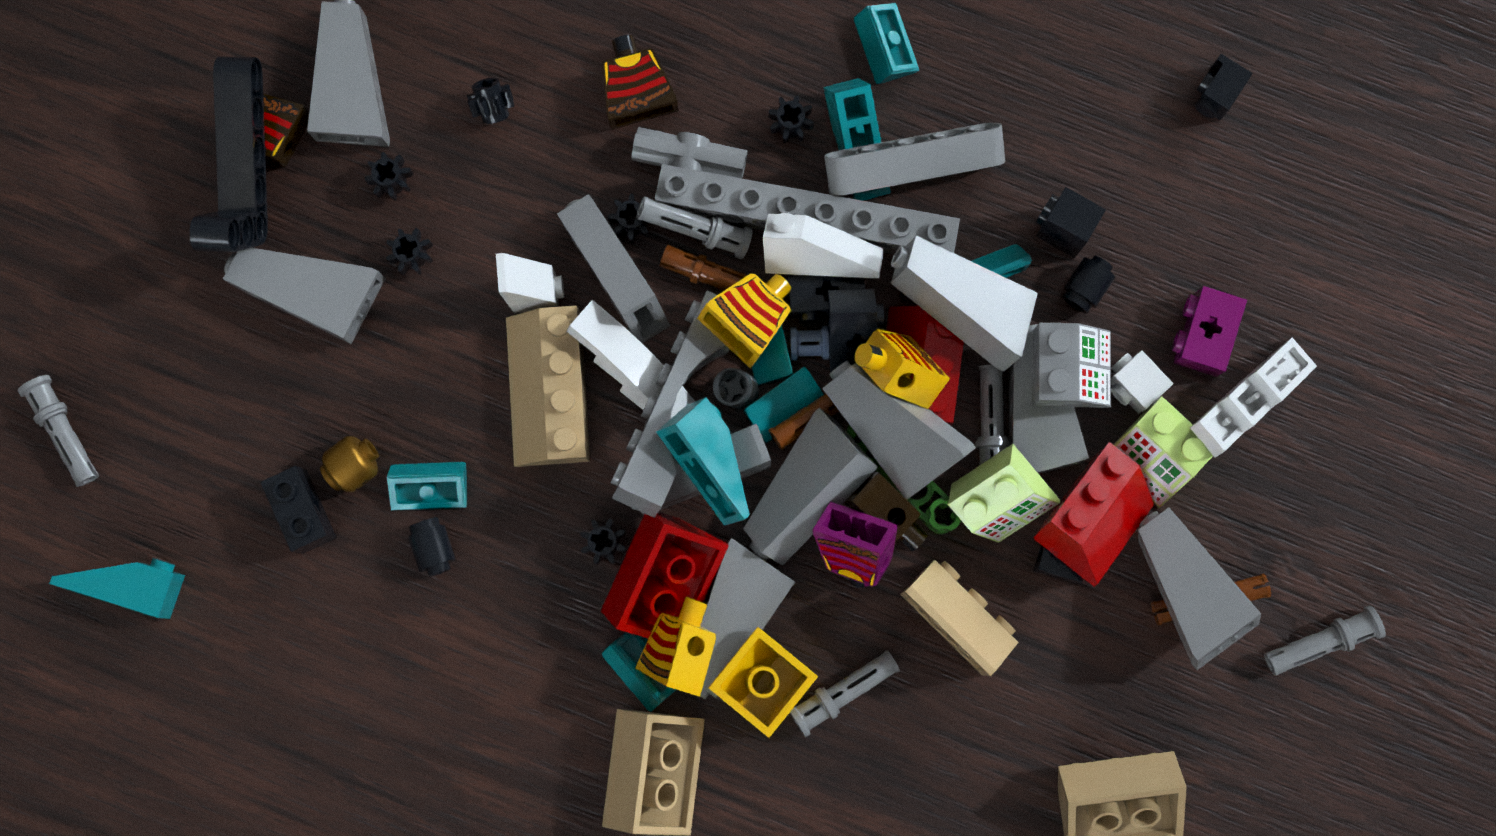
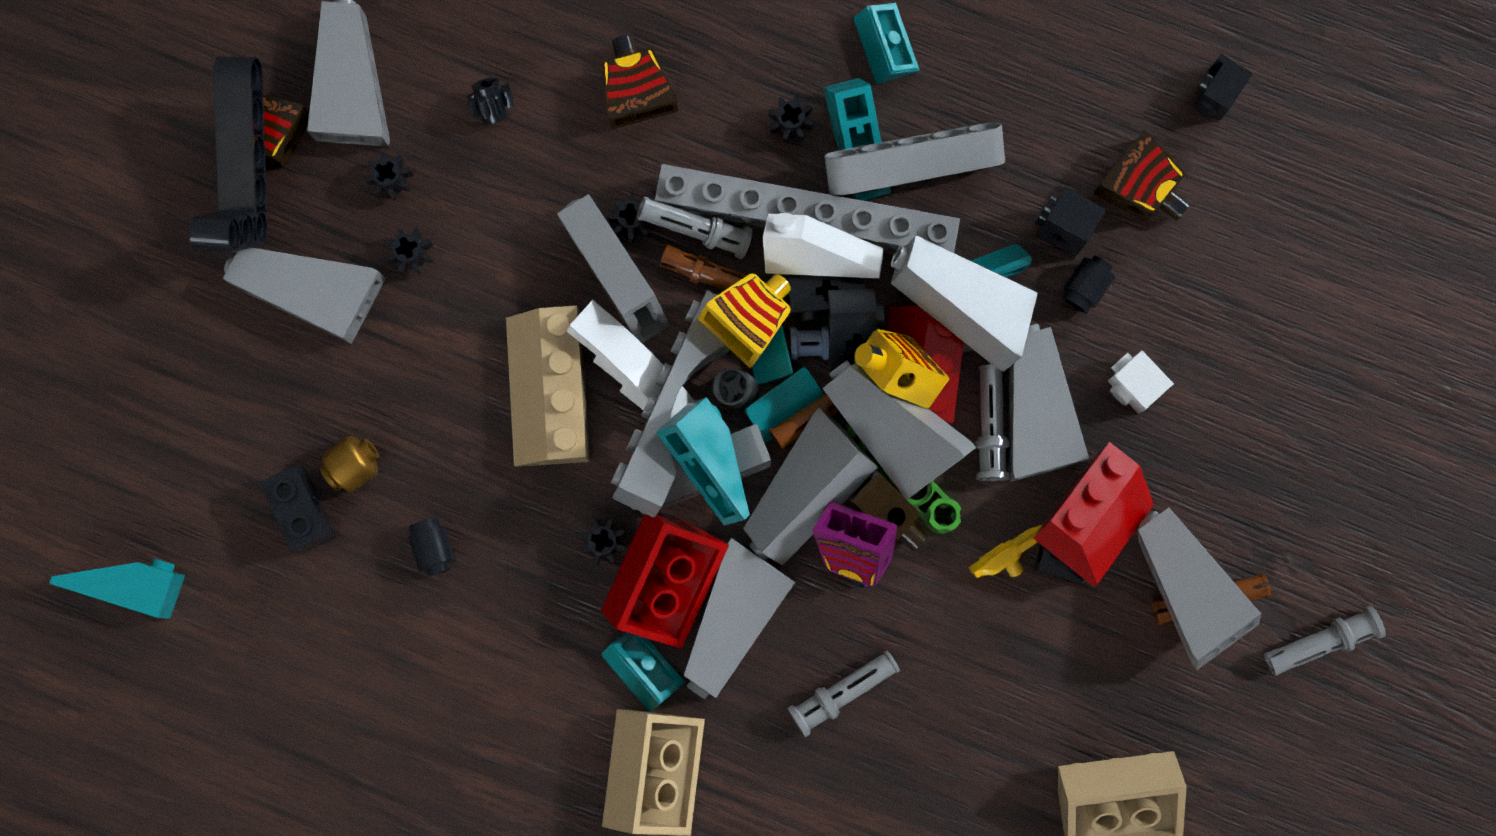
(52, 416): light grey pin -> none
(427, 486): teal slope -> none
(527, 283): white slope -> none
(679, 649): yellow torso -> none
(688, 152): light grey piece -> none
(763, 682): yellow slope -> none
(961, 617): tan slope -> none
(1001, 496): yellowish green slope -> none
(1005, 556): none -> yellow piece
(1071, 366): light grey slope -> none
(1144, 181): none -> torso
(1164, 450): yellowish green slope -> none
(1223, 315): magenta brick -> none
(1253, 397): white slope -> none

